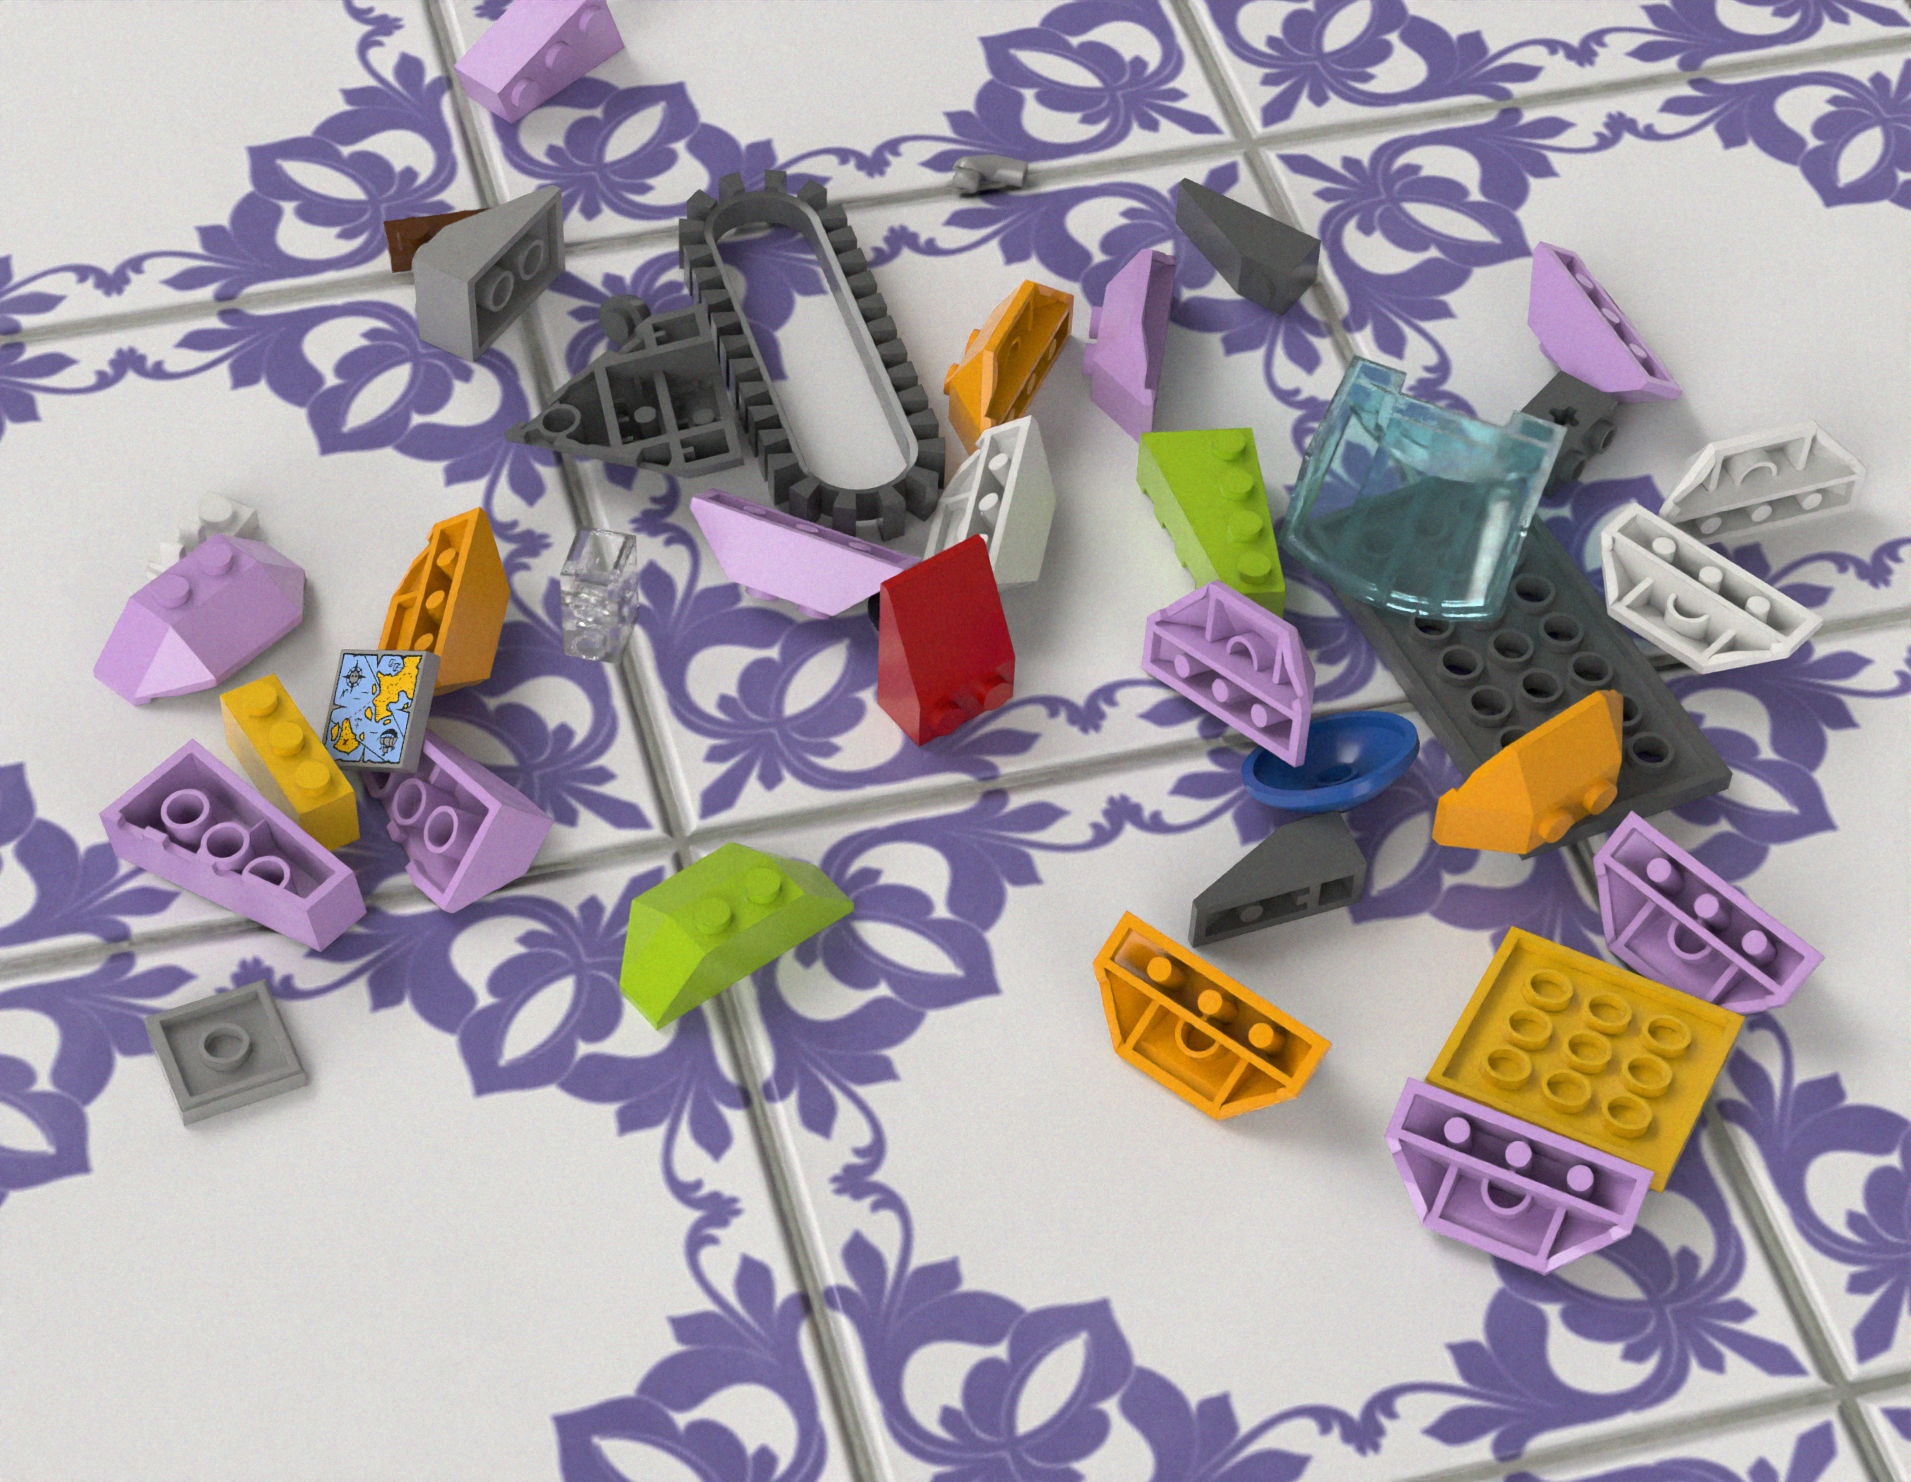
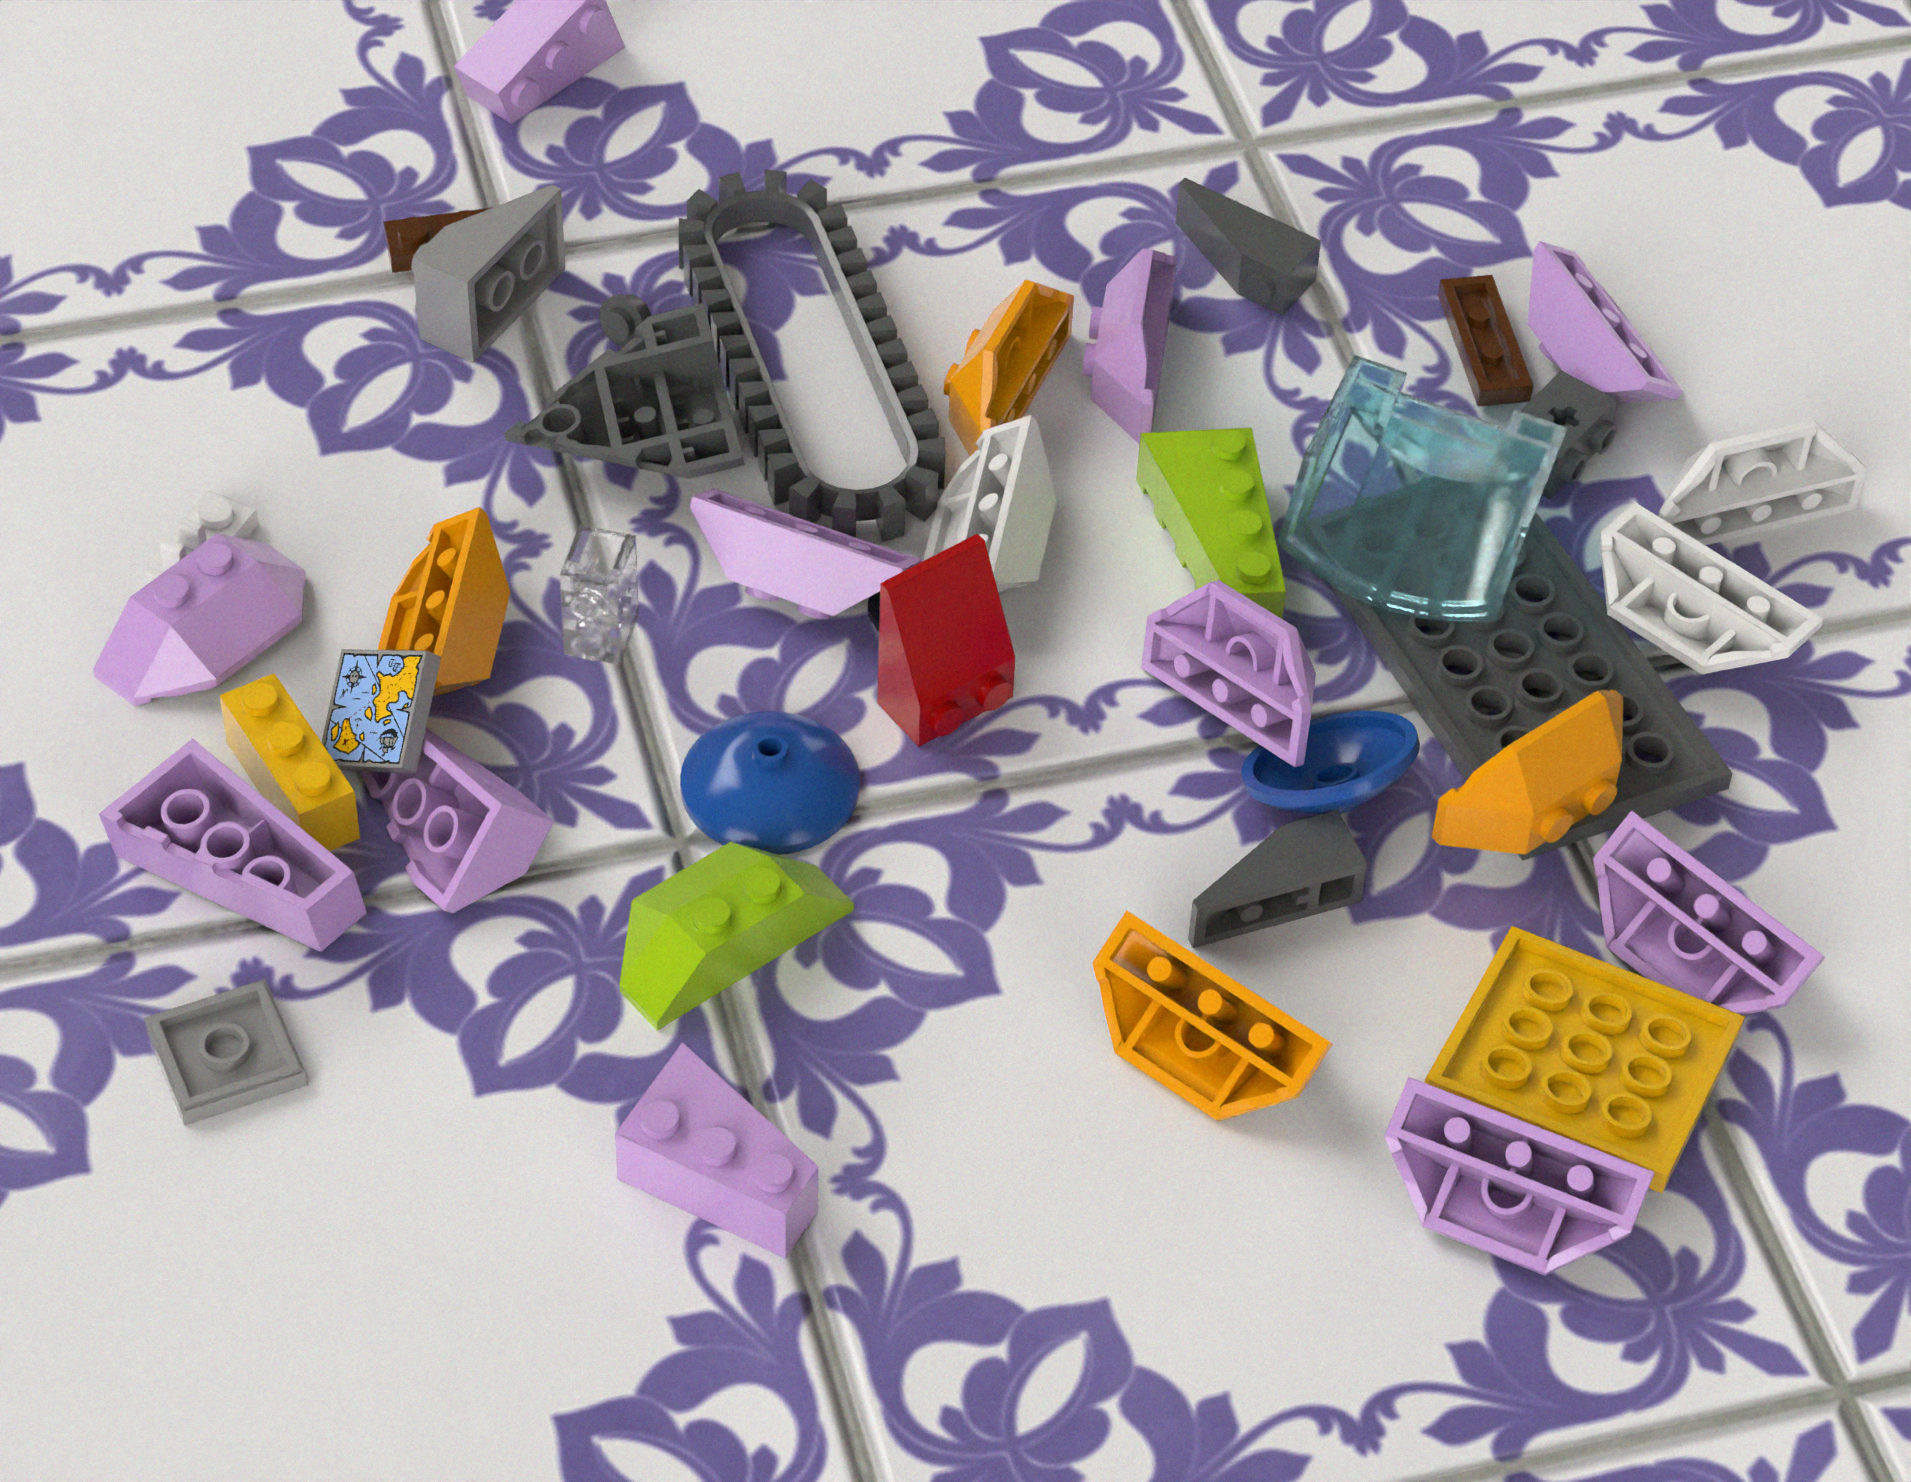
(717, 1157): none -> lavender wedge
(770, 782): none -> blue dish
(988, 167): light grey arm -> none
(1485, 340): none -> reddish brown plate

